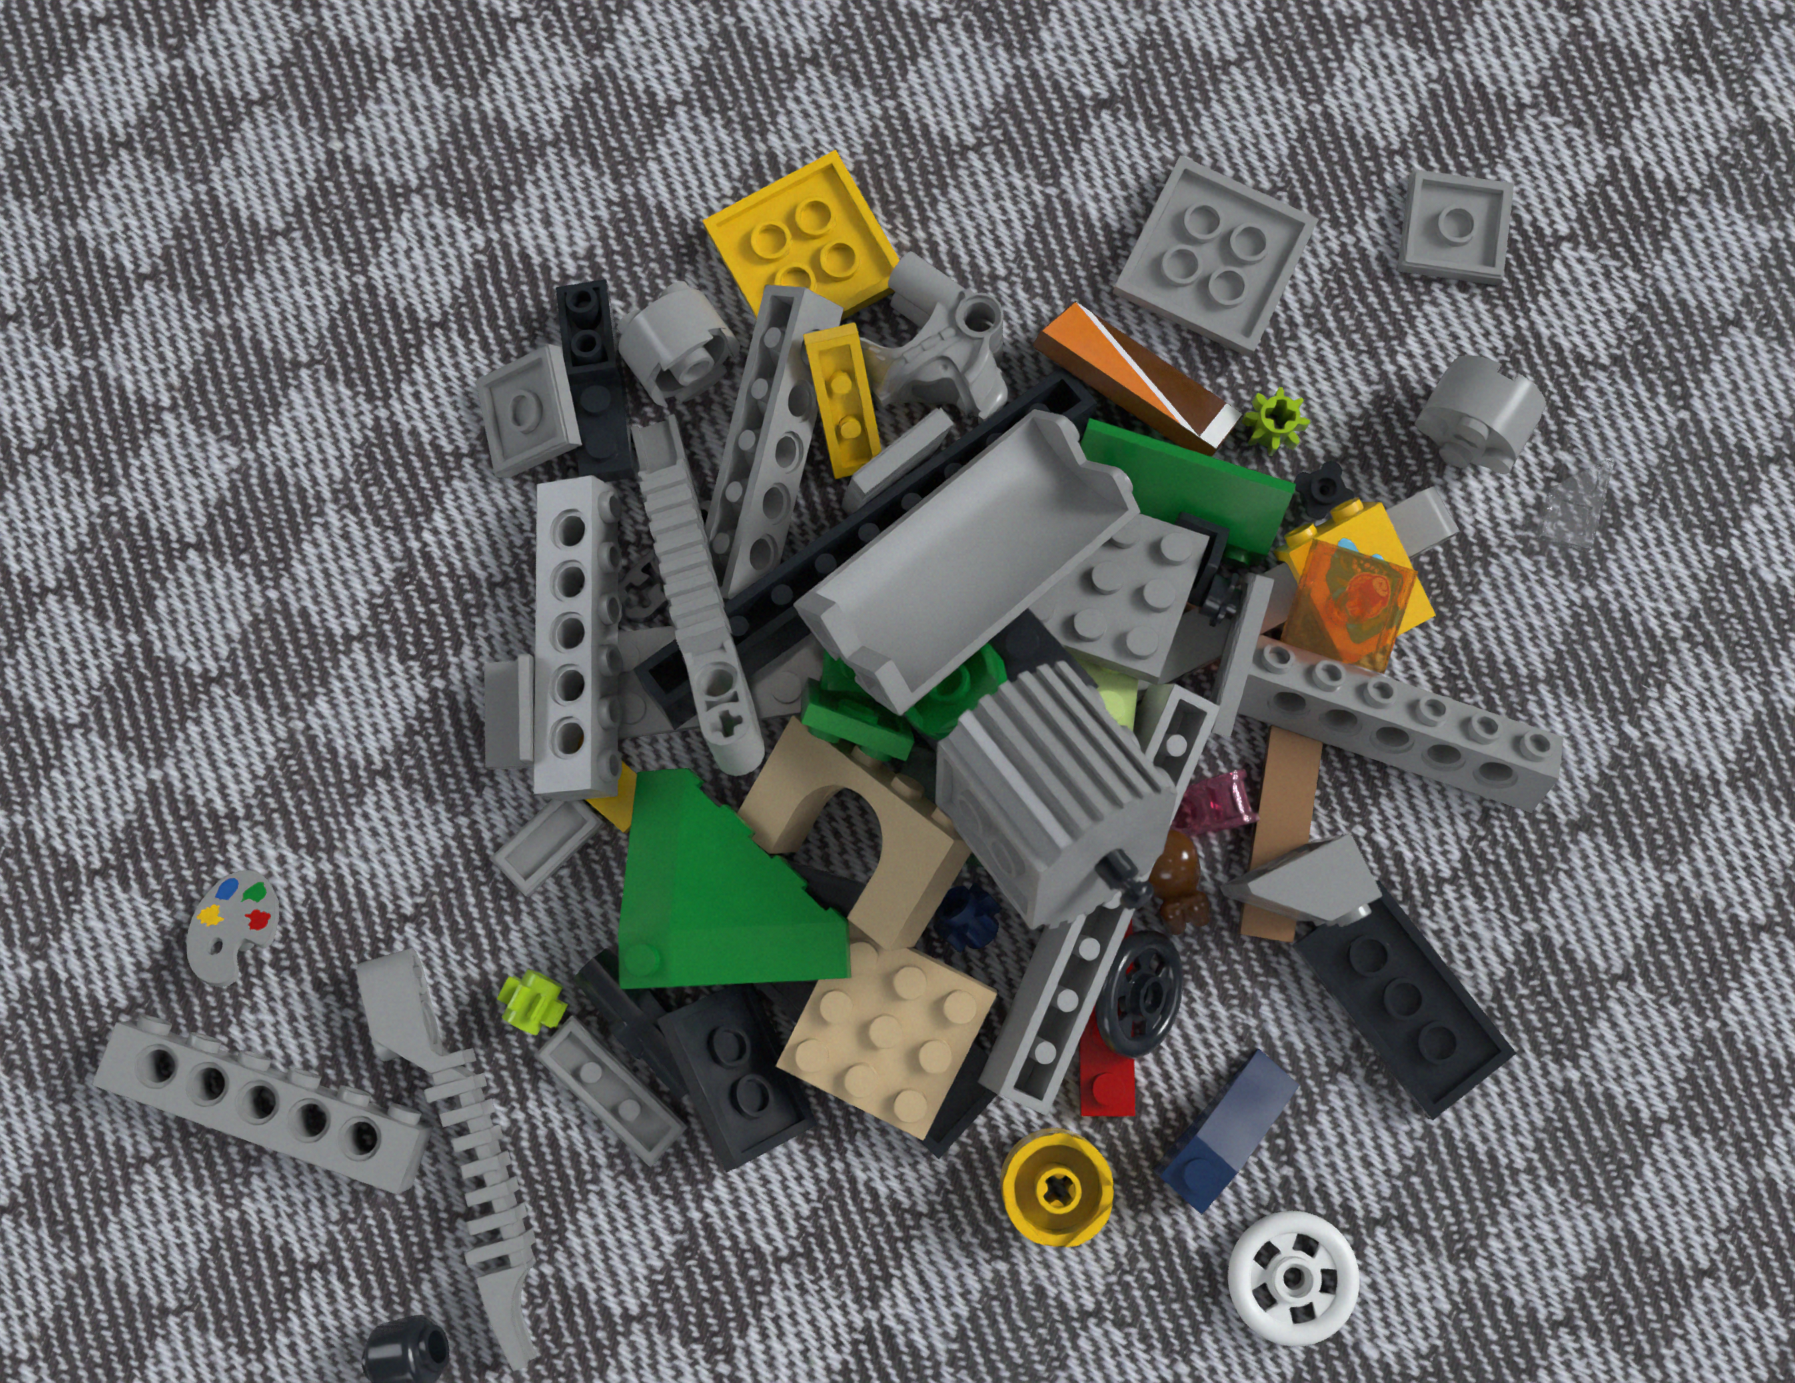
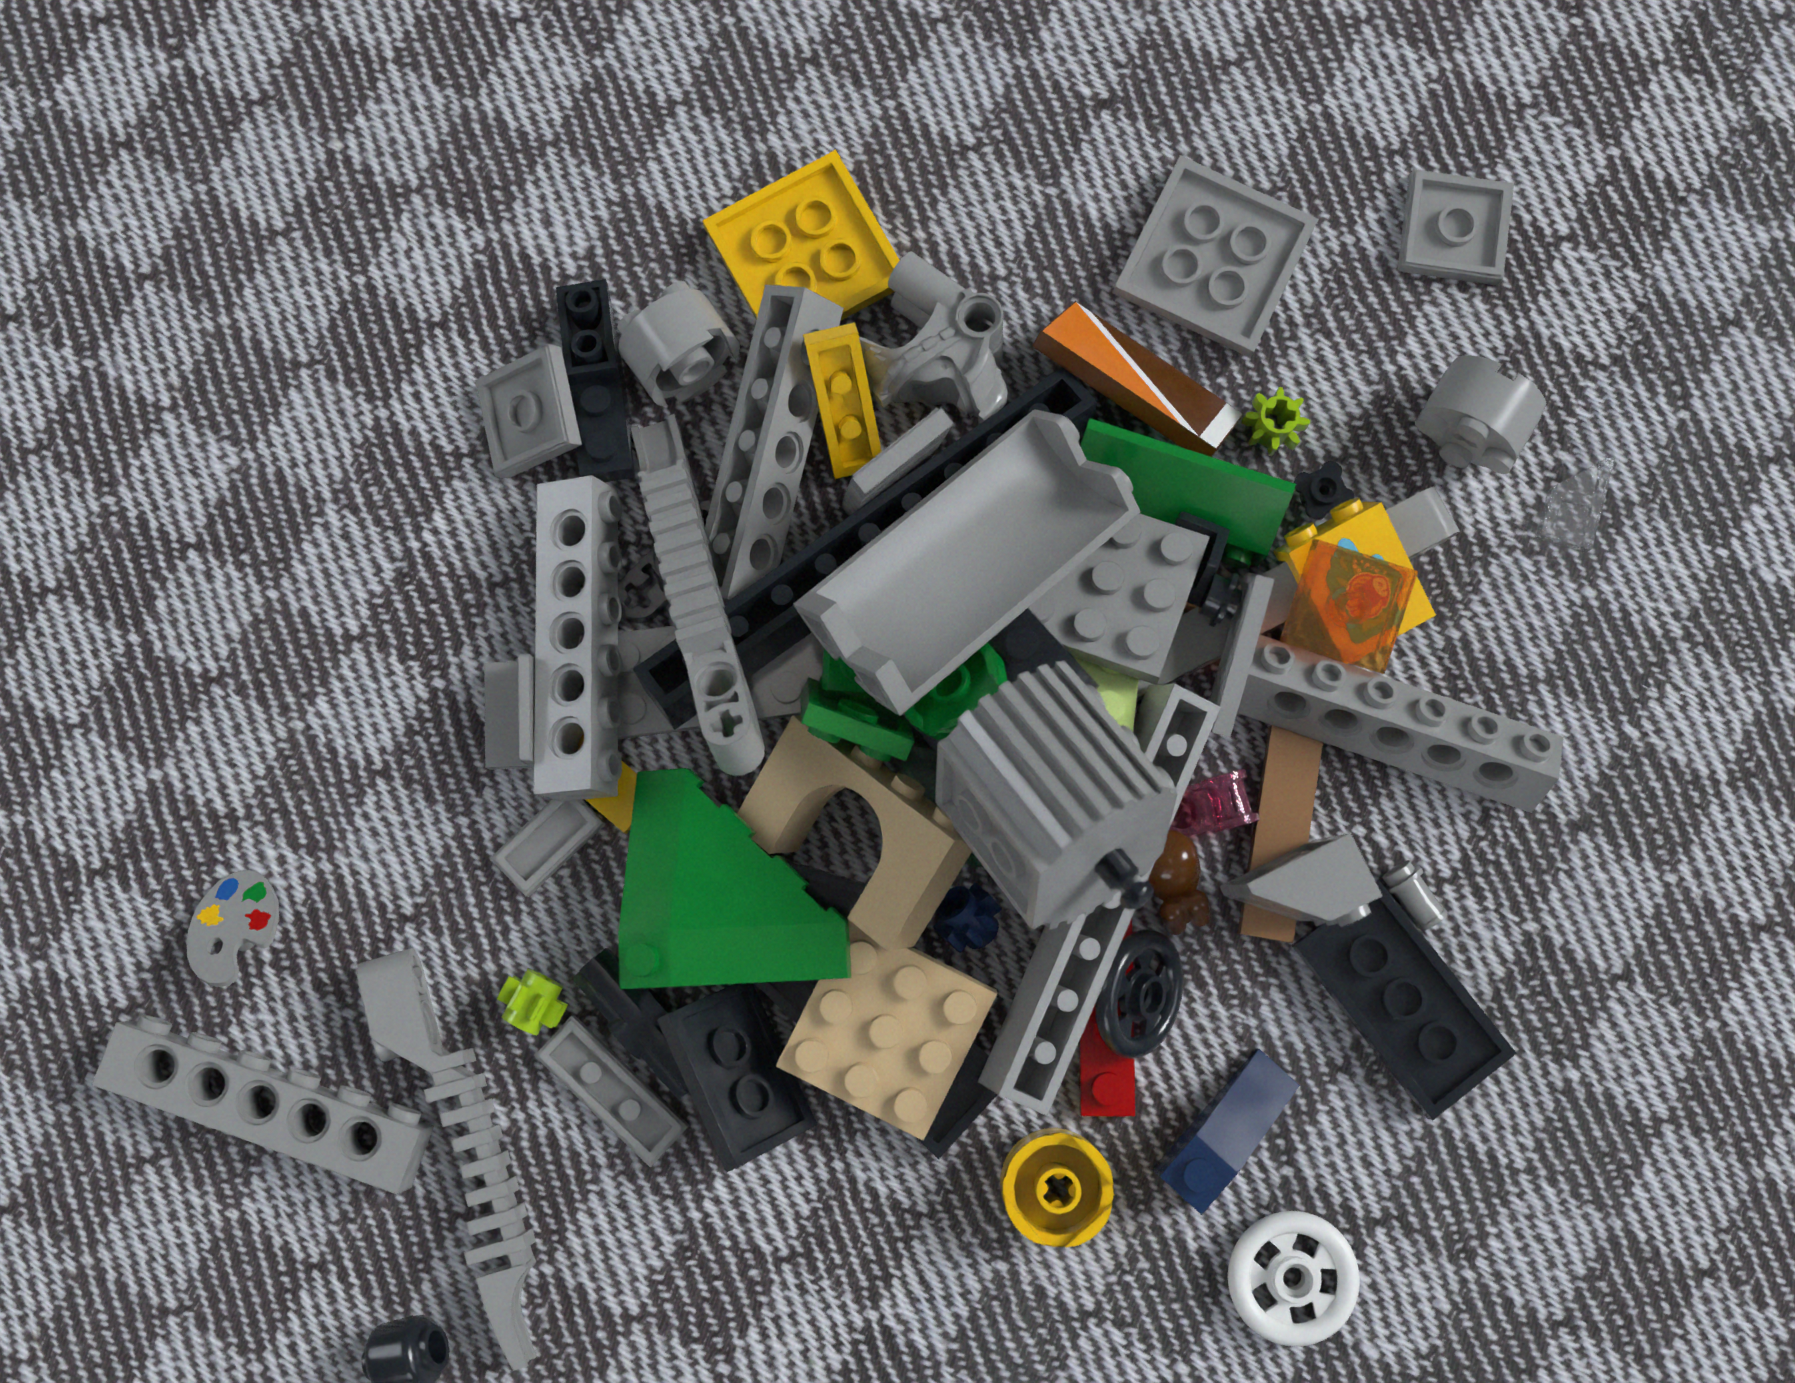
(1414, 895): none -> light grey pin

